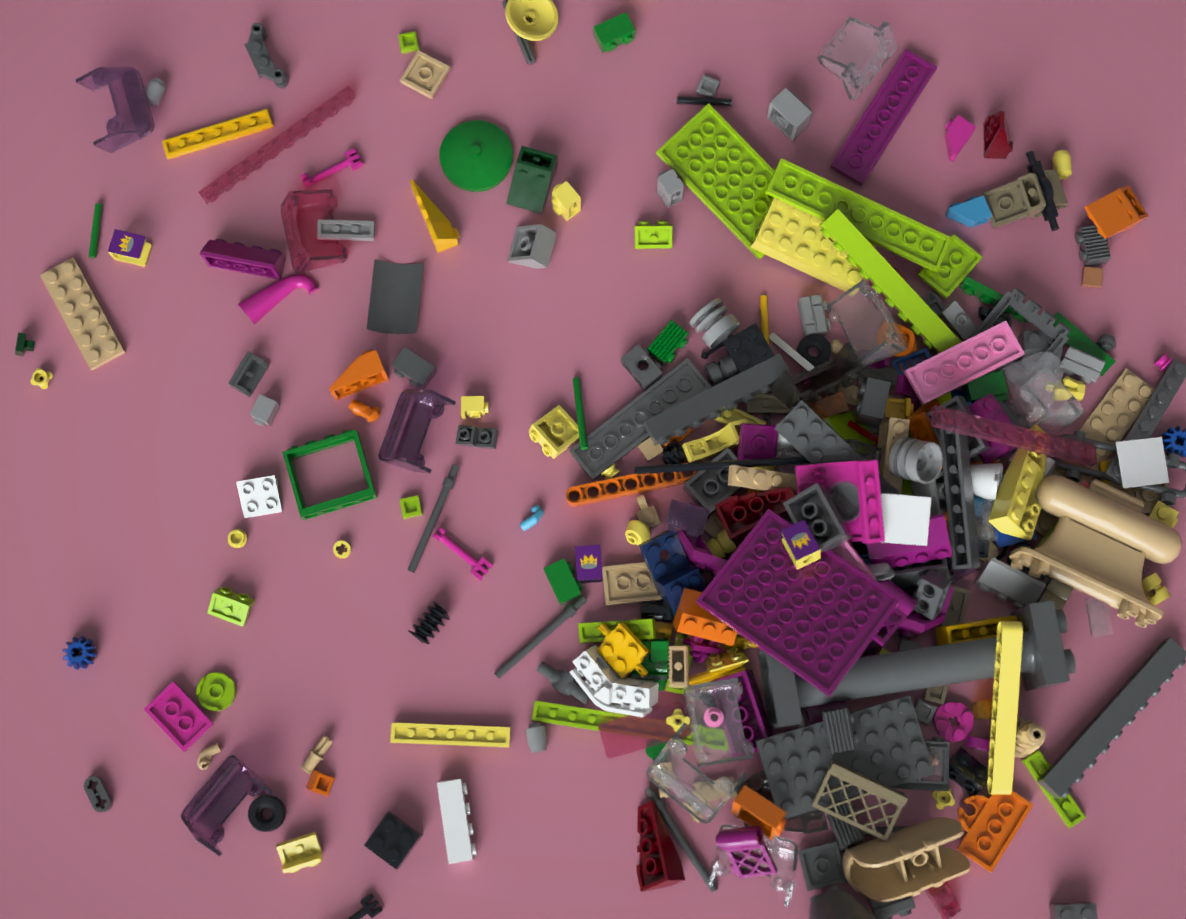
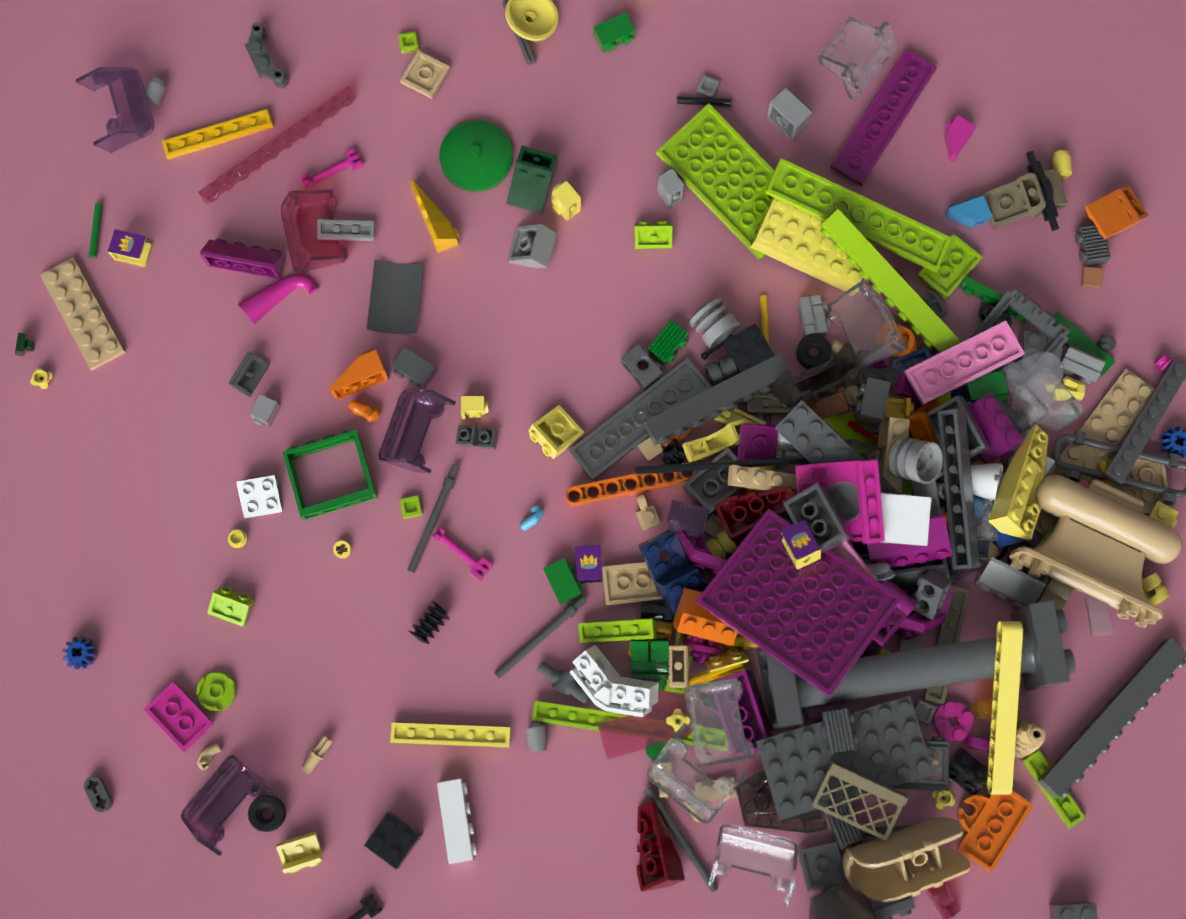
(320, 782): orange slope -> none
(580, 413): green bar -> none
(610, 472): light yellow bush -> none
(622, 650): yellow plate -> none
(637, 532): light yellow cone -> none
(718, 712): bright pink plate -> none
(744, 840): magenta piece -> none
(757, 810): orange window -> none
(790, 351): white sticker -> none
(958, 320): light grey plate -> none
(970, 630): yellow brick -> none
(996, 136): dark red wedge -> none
(1013, 435): clear pink plate -> none
(1142, 462): white sticker -> none

